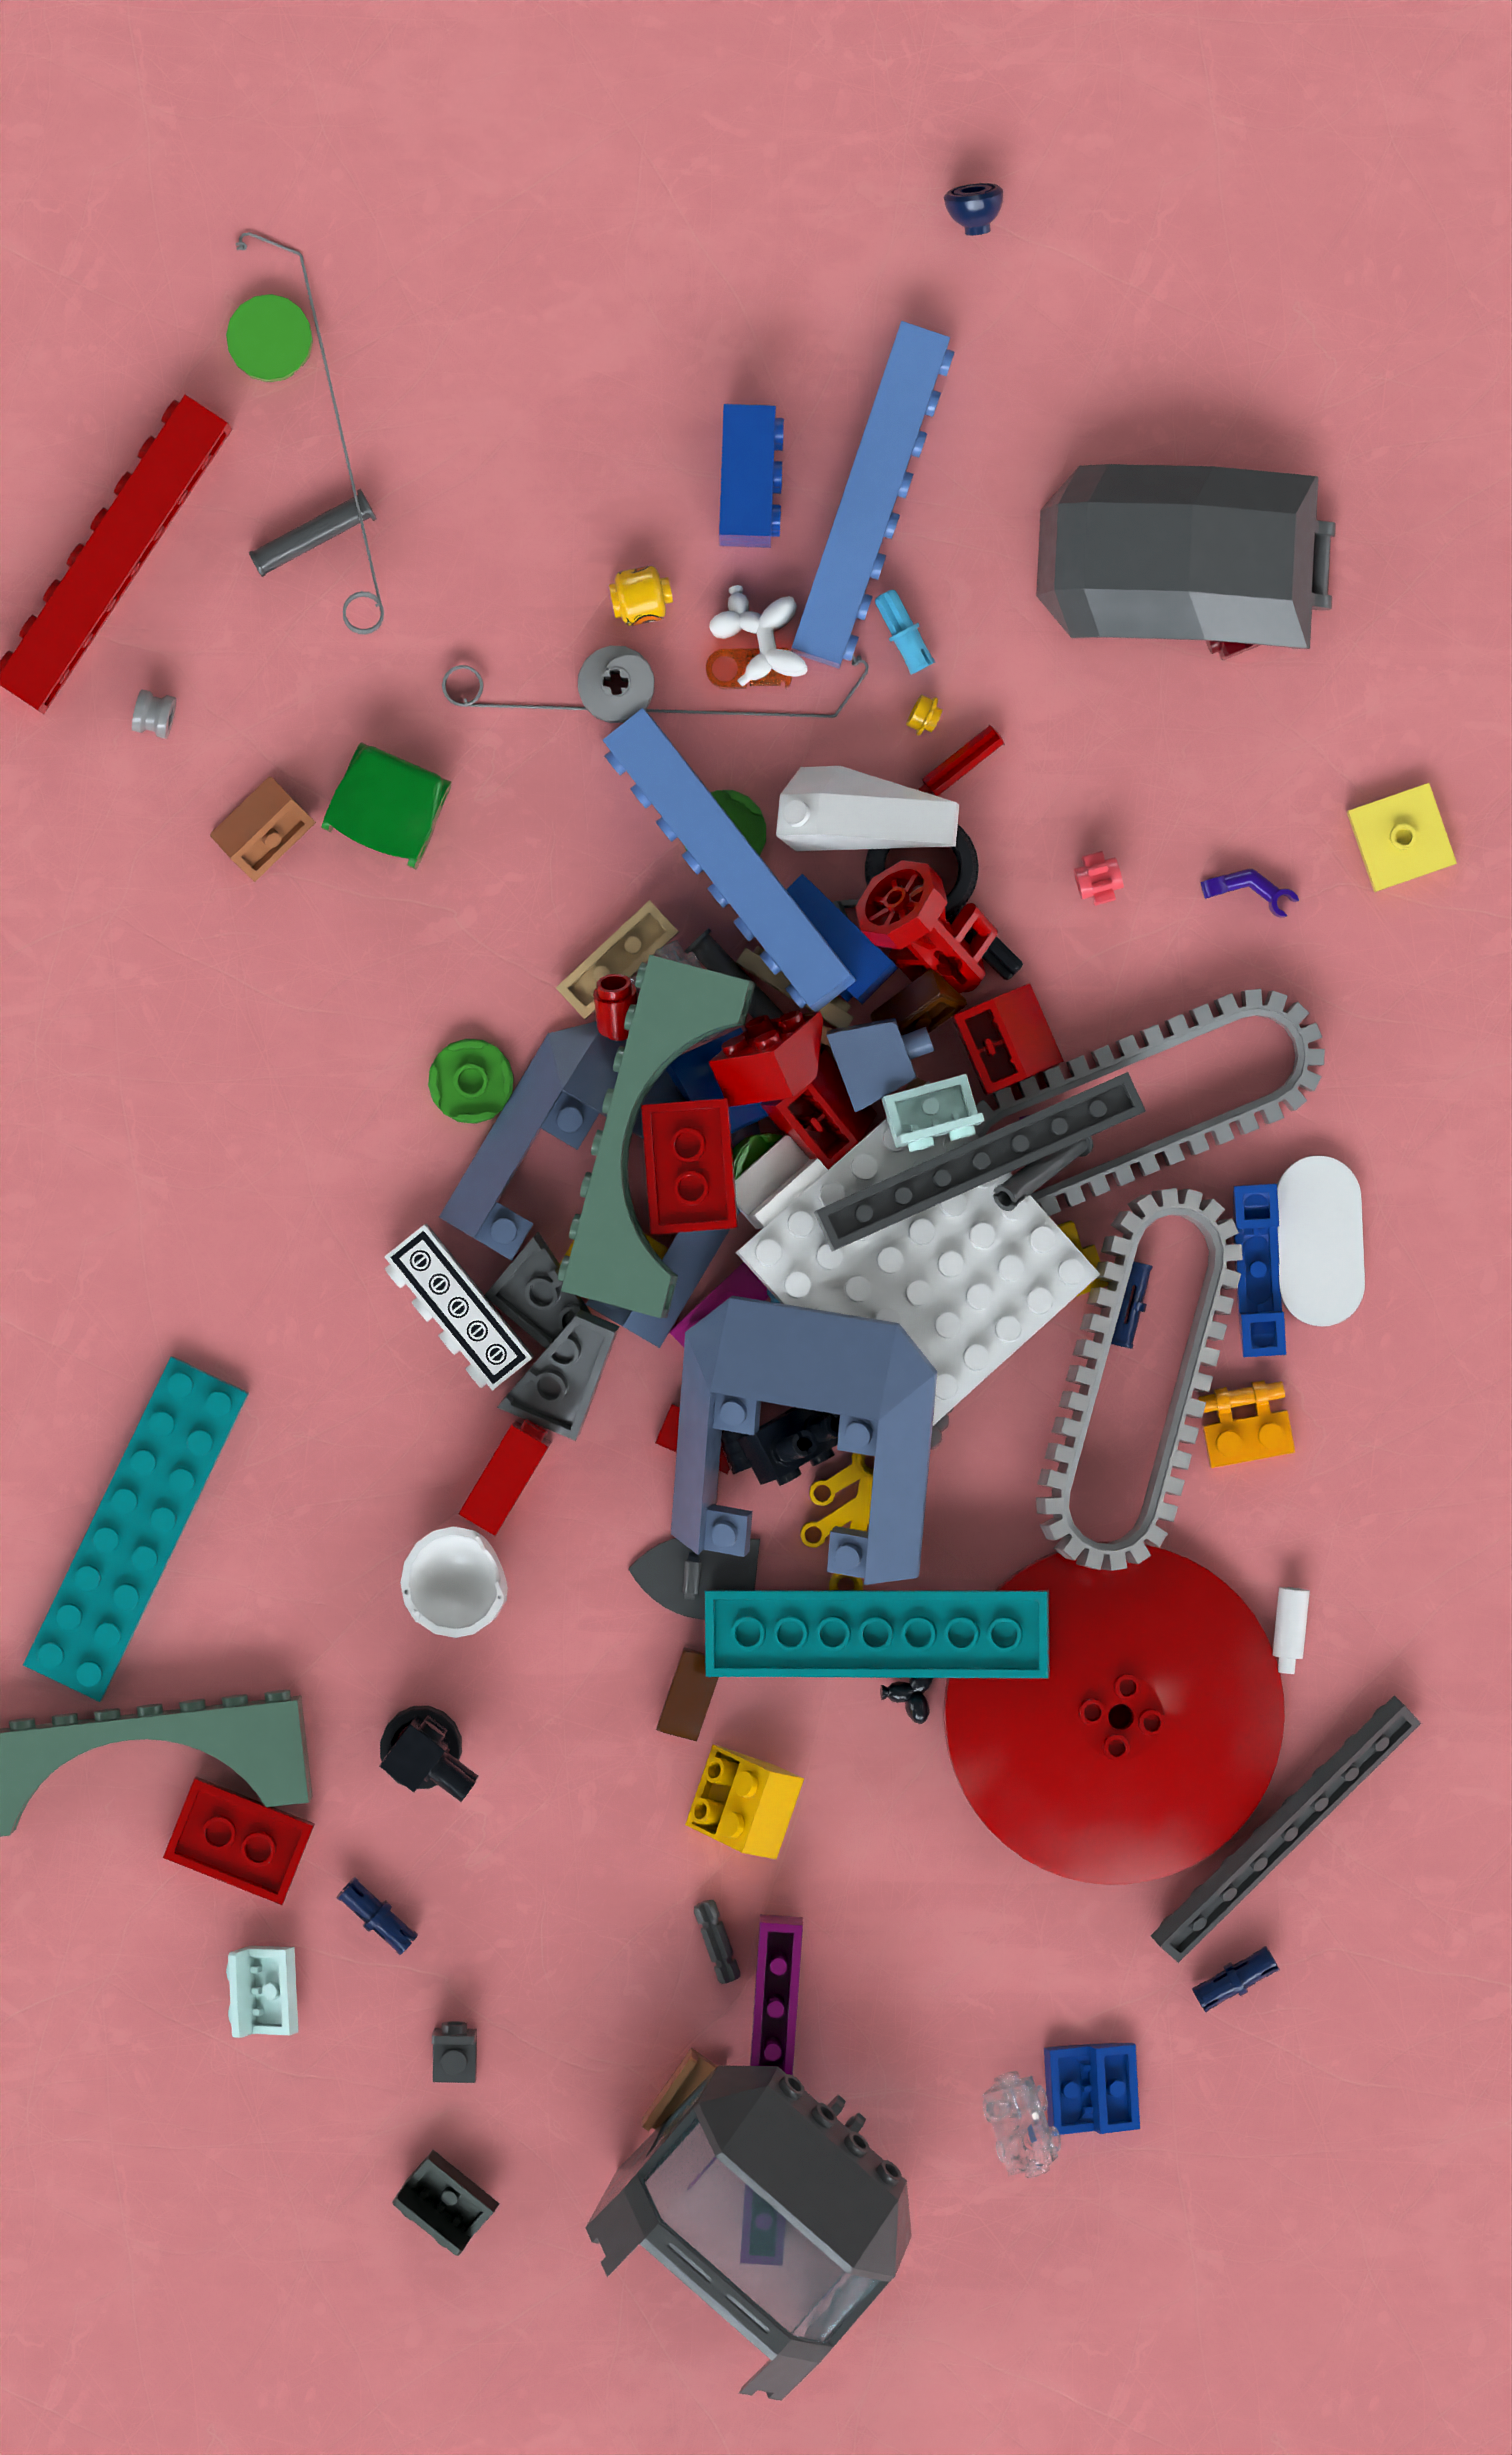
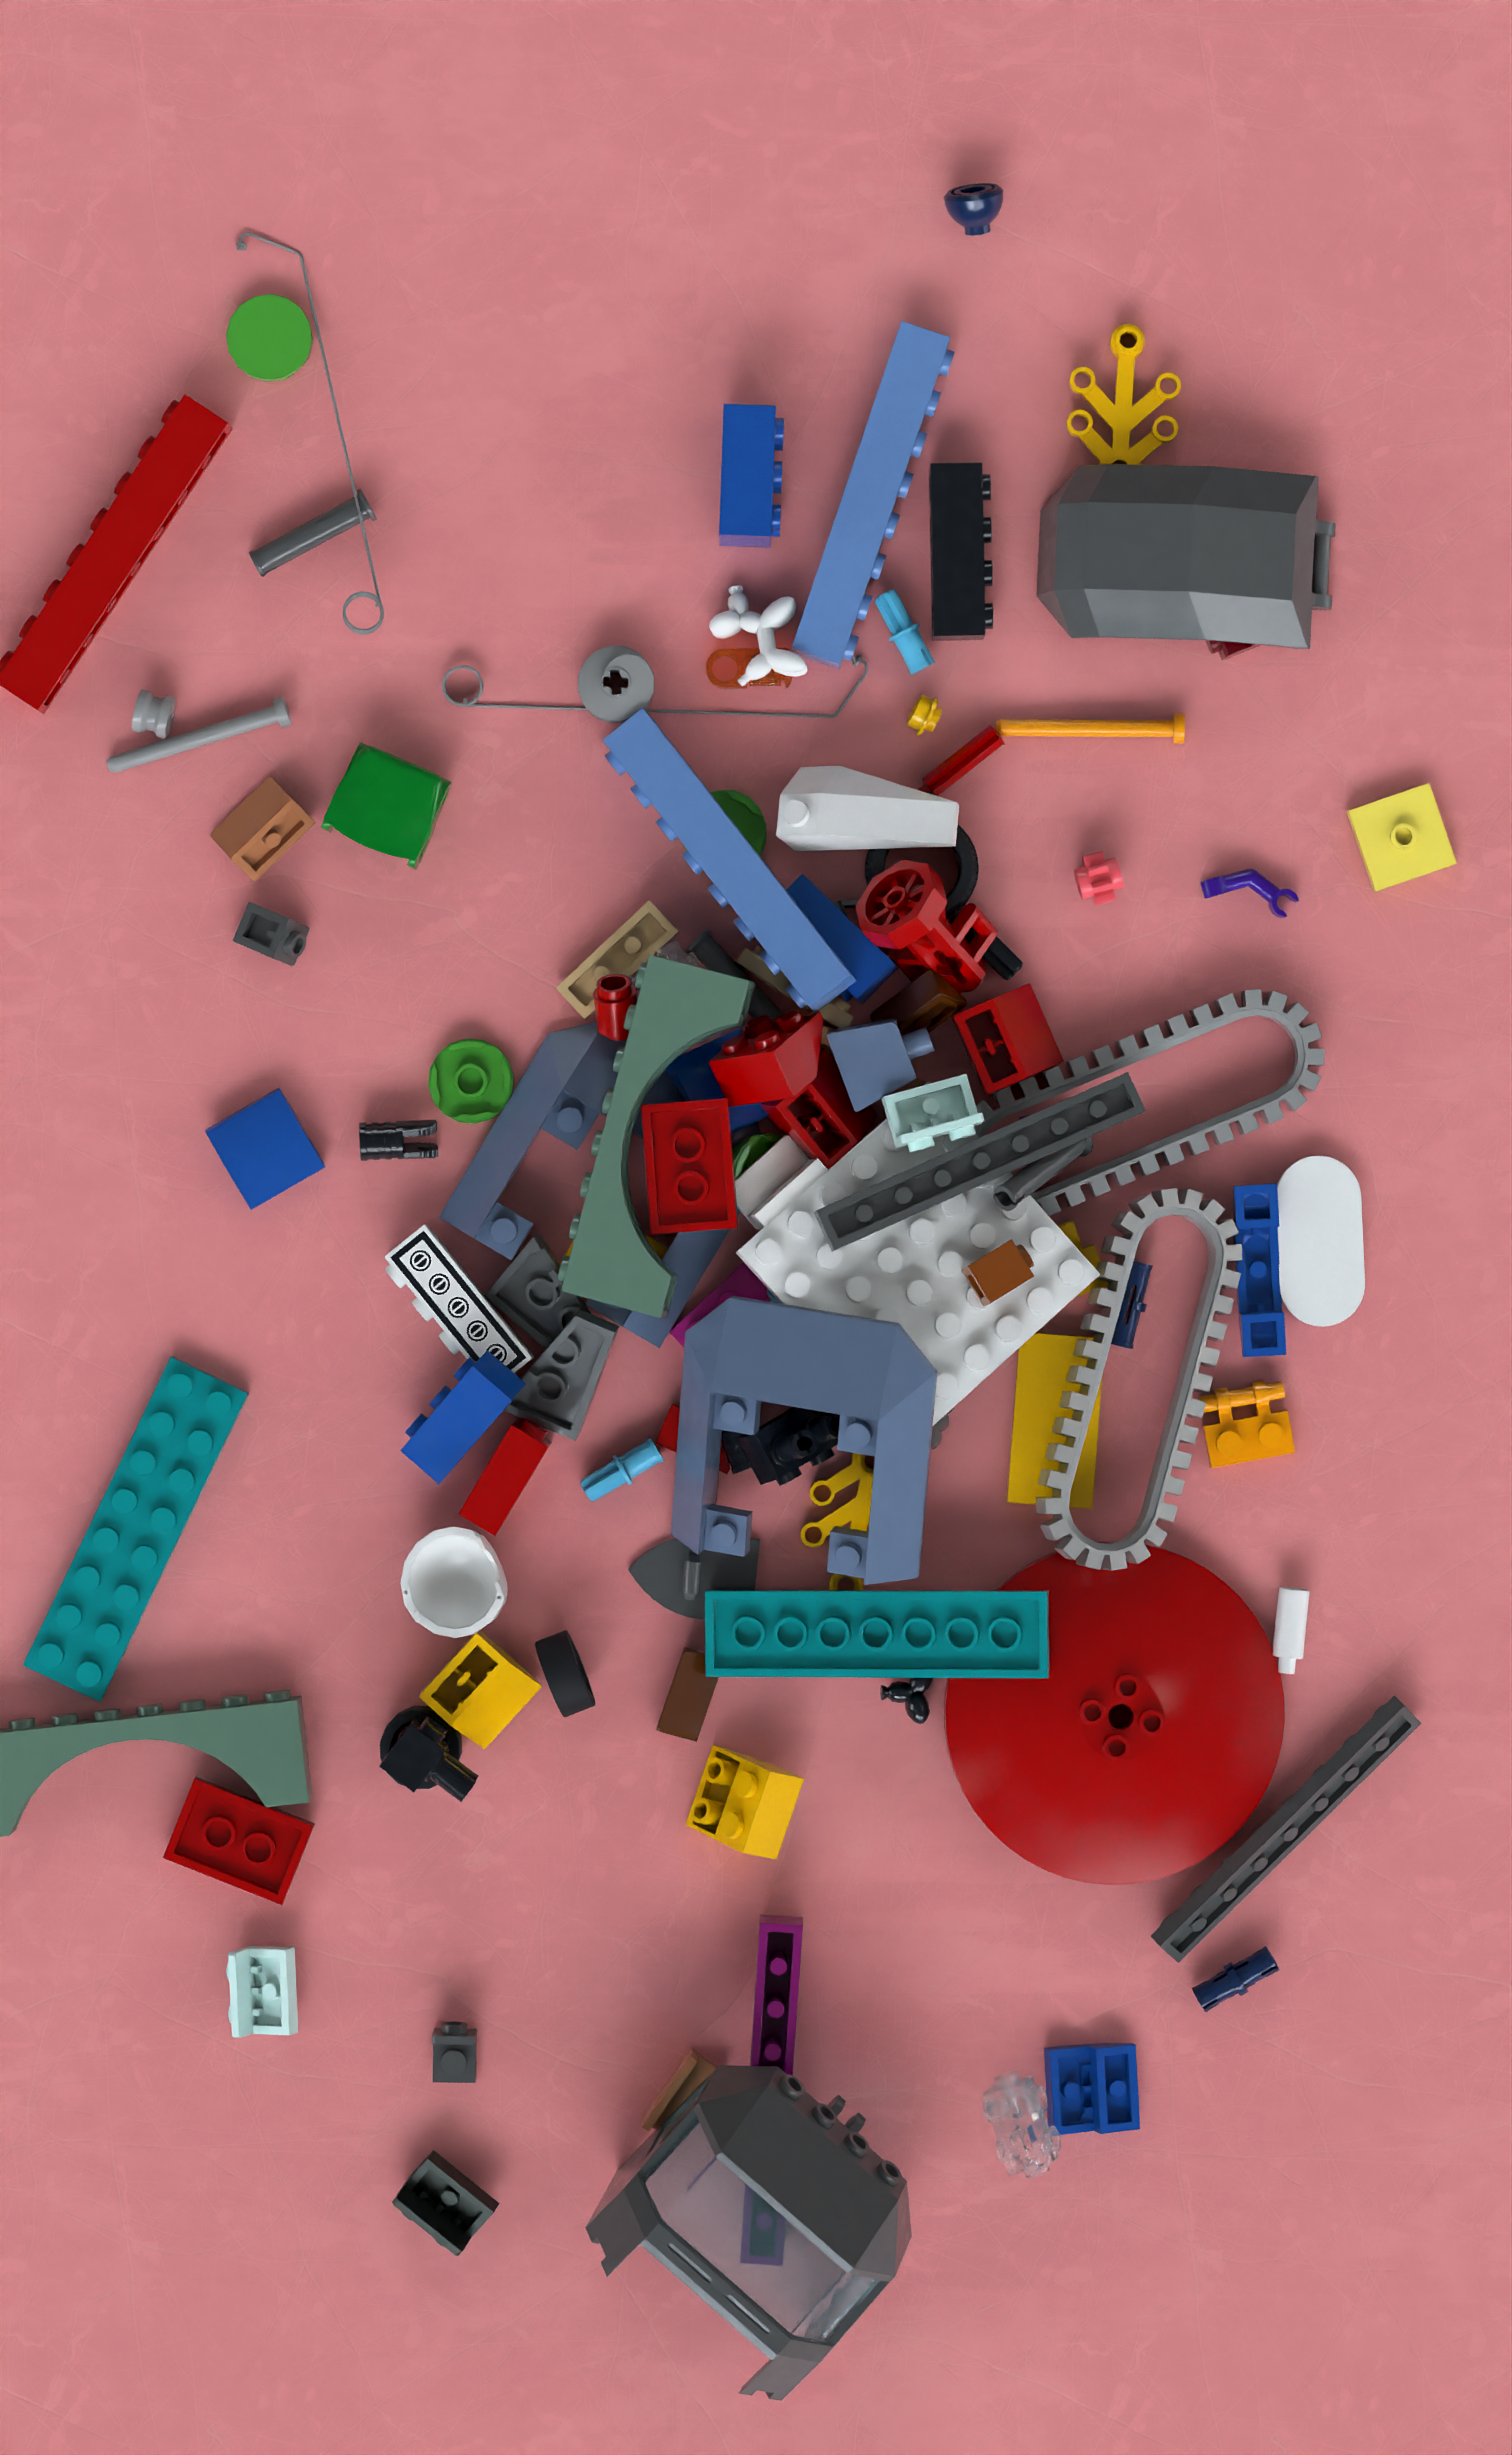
(265, 1148): none -> blue slope
(271, 934): none -> dark grey bracket
(277, 713): none -> light grey bar
(377, 1916): dark blue pin -> none
(387, 1140): none -> black hinge
(461, 1415): none -> blue brick
(480, 1690): none -> yellow slope
(565, 1673): none -> black tyre
(621, 1470): none -> medium azure axle
(640, 595): yellow head -> none
(716, 1941): dark grey axle -> none
(958, 551): none -> black brick
(999, 1272): none -> dark orange brick
(1038, 1390): none -> yellow tile
(1095, 728): none -> light orange bar
(1122, 416): none -> yellow plant

